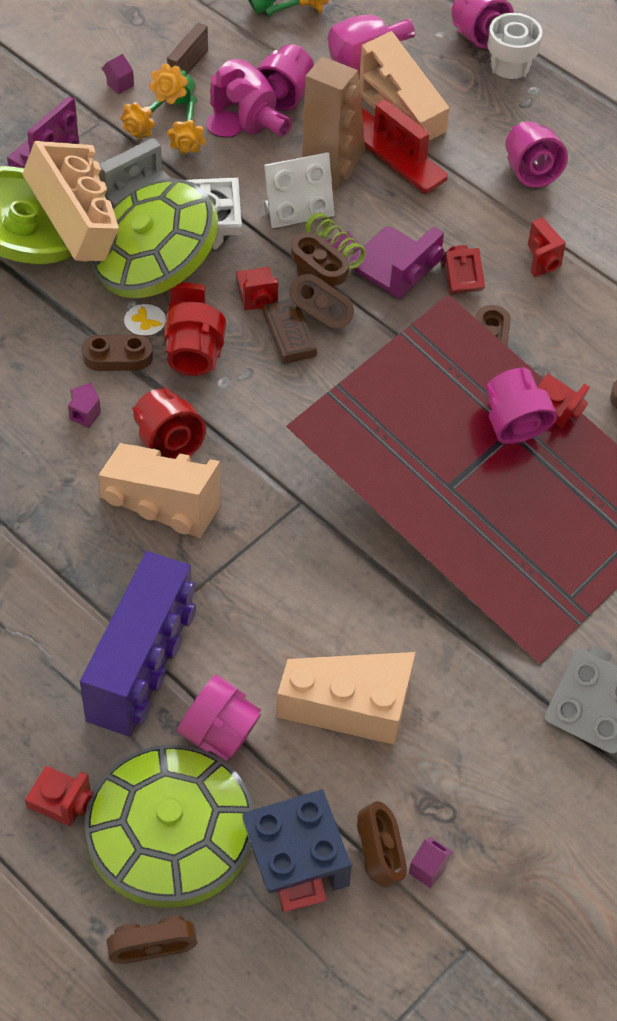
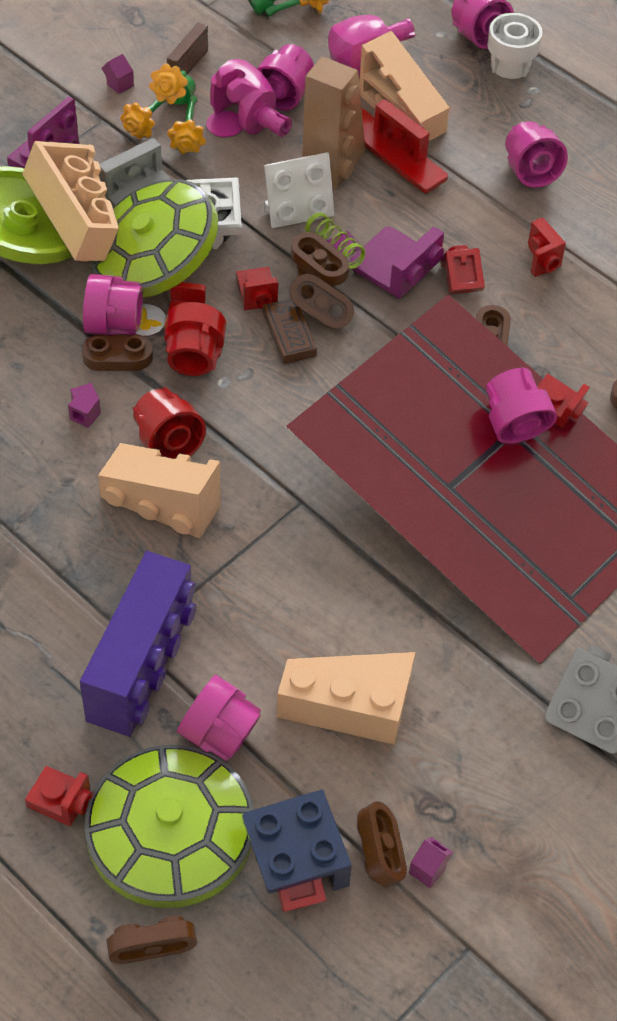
(112, 305): none -> dark pink piece

